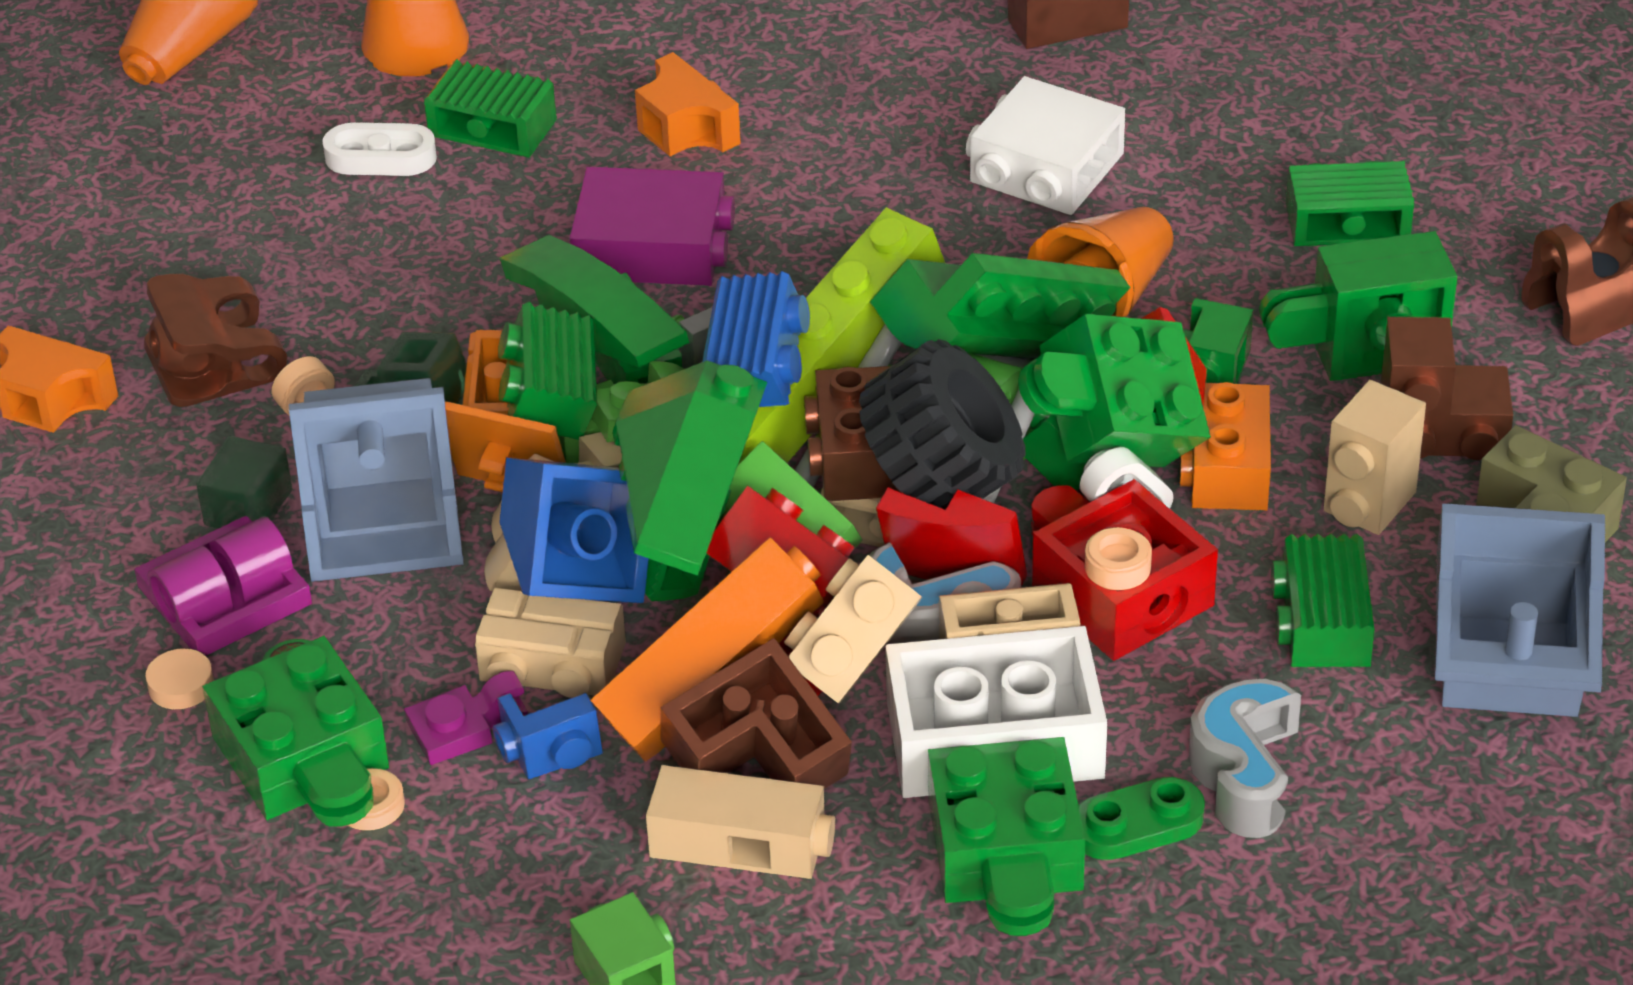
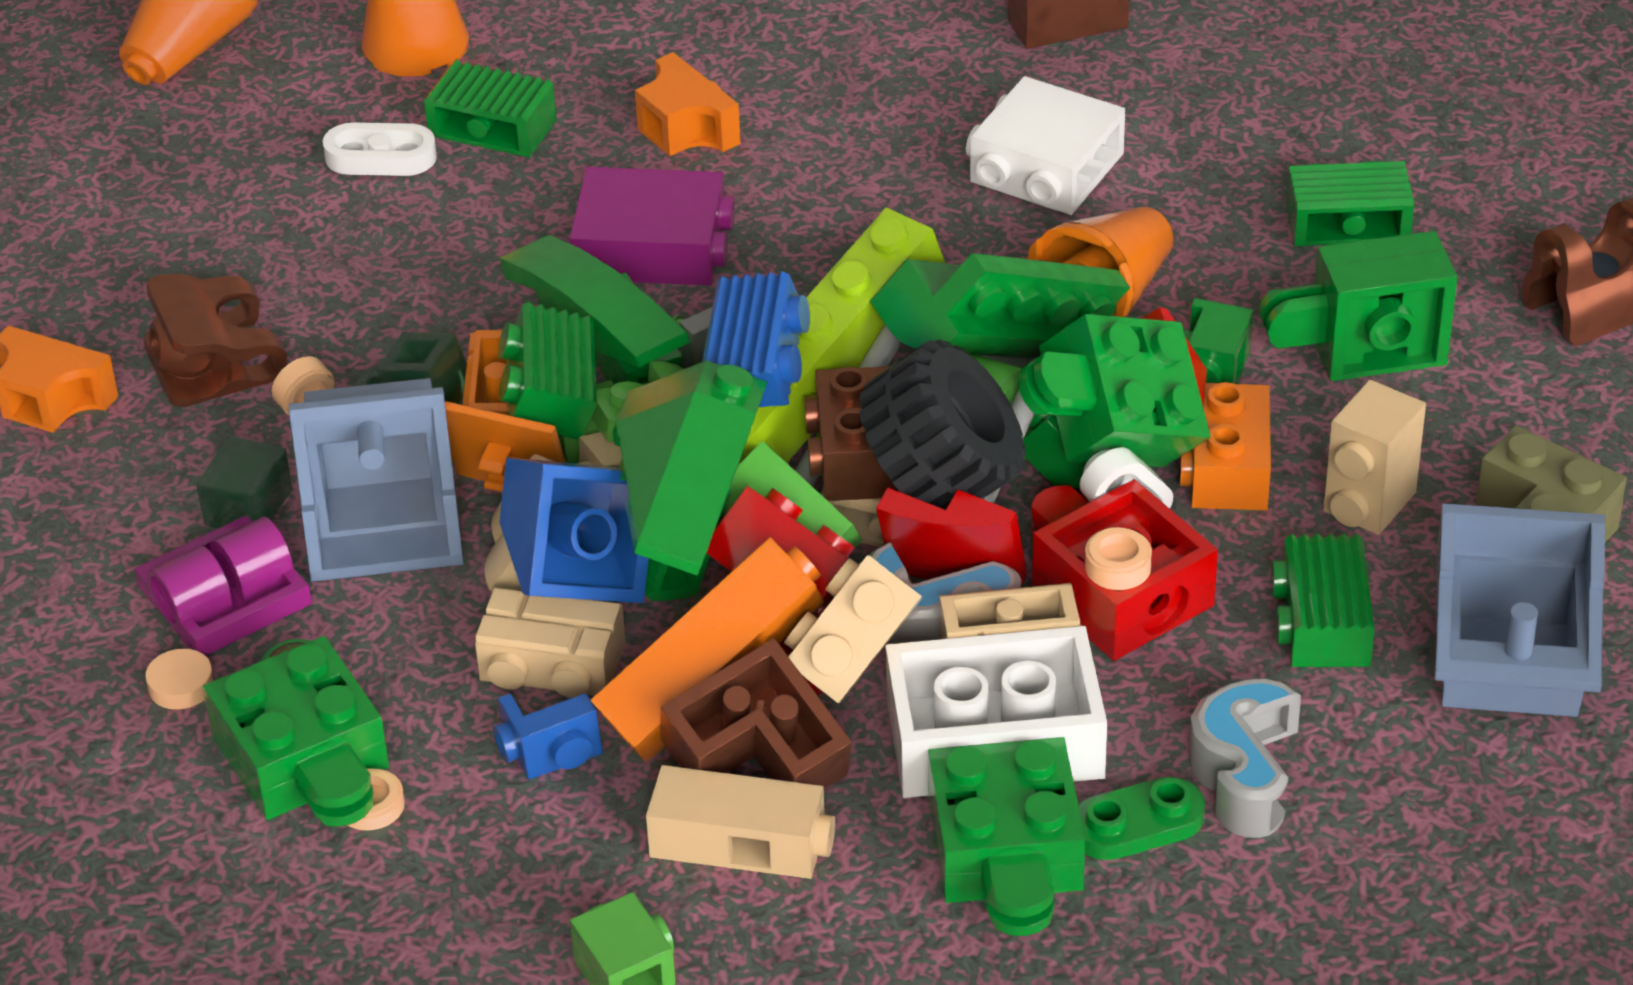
(457, 721): magenta plate -> none
(1465, 404): copper brick -> none

